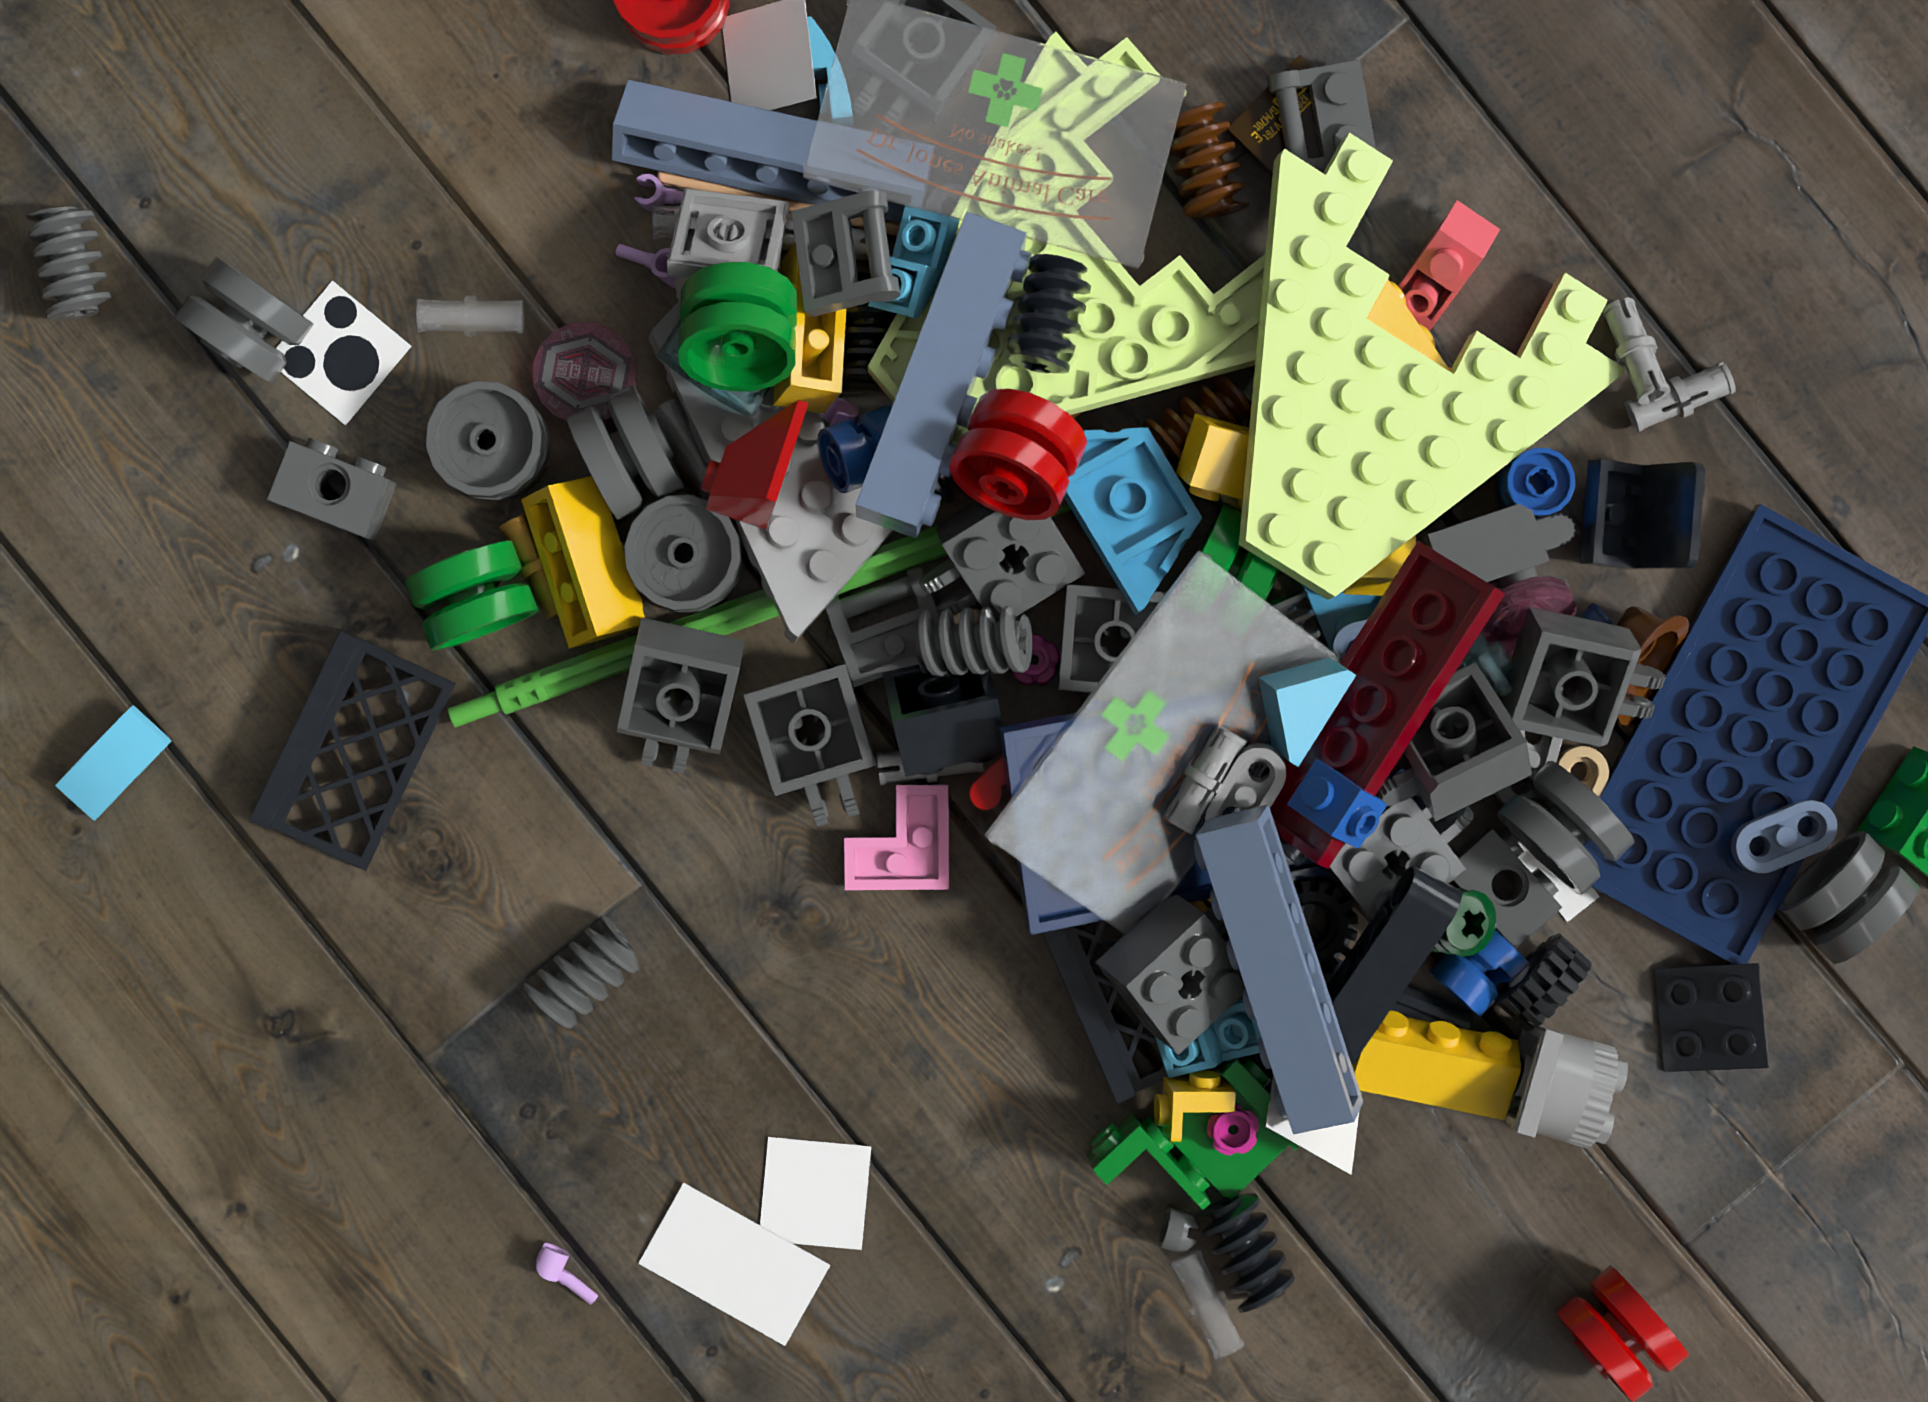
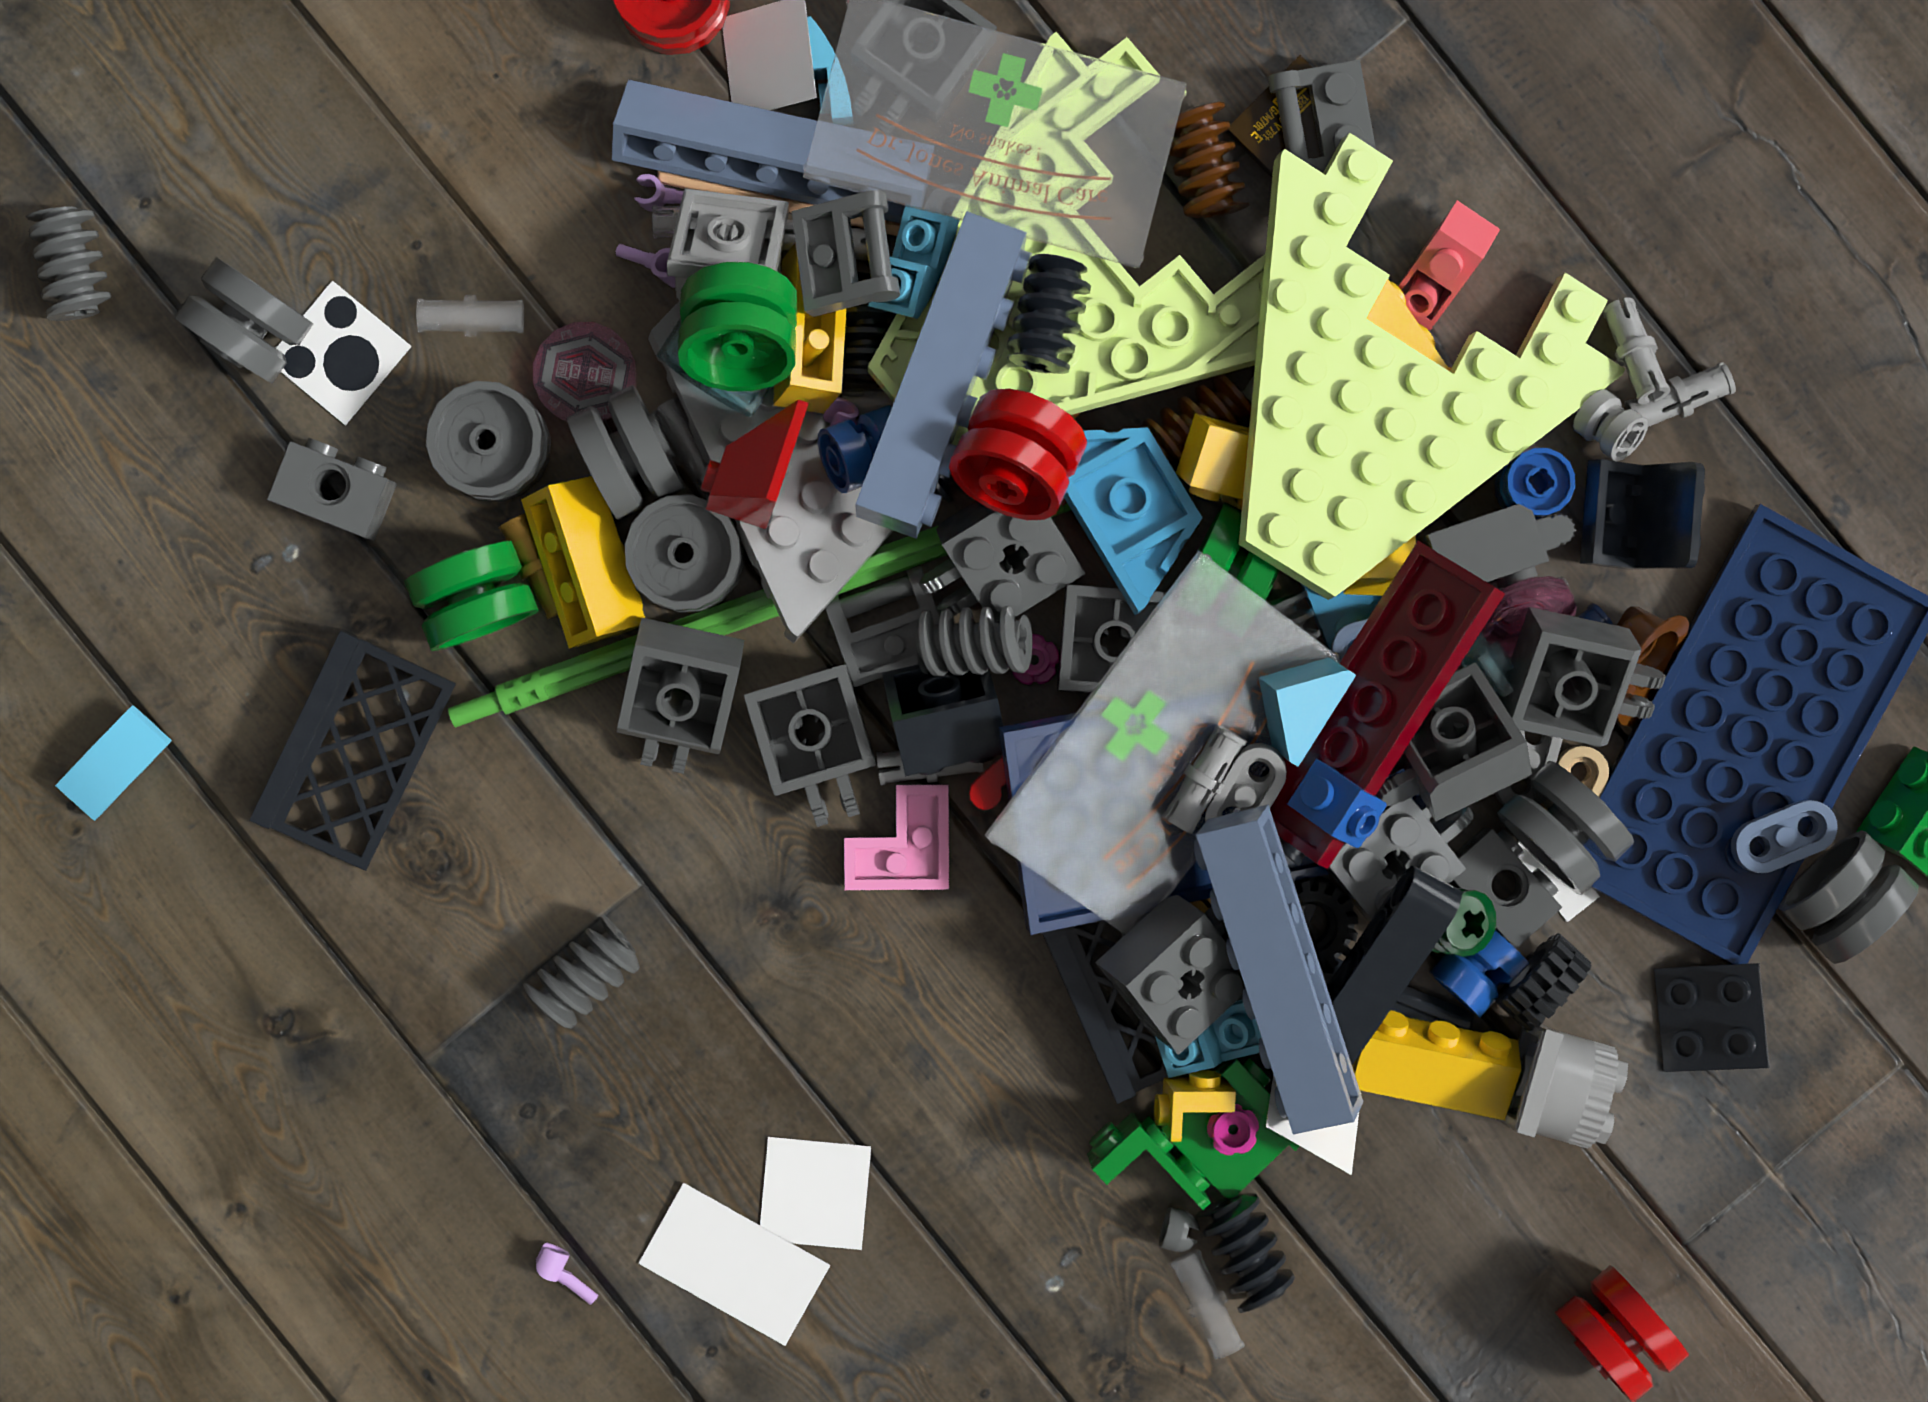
(1610, 425): none -> light grey wheel

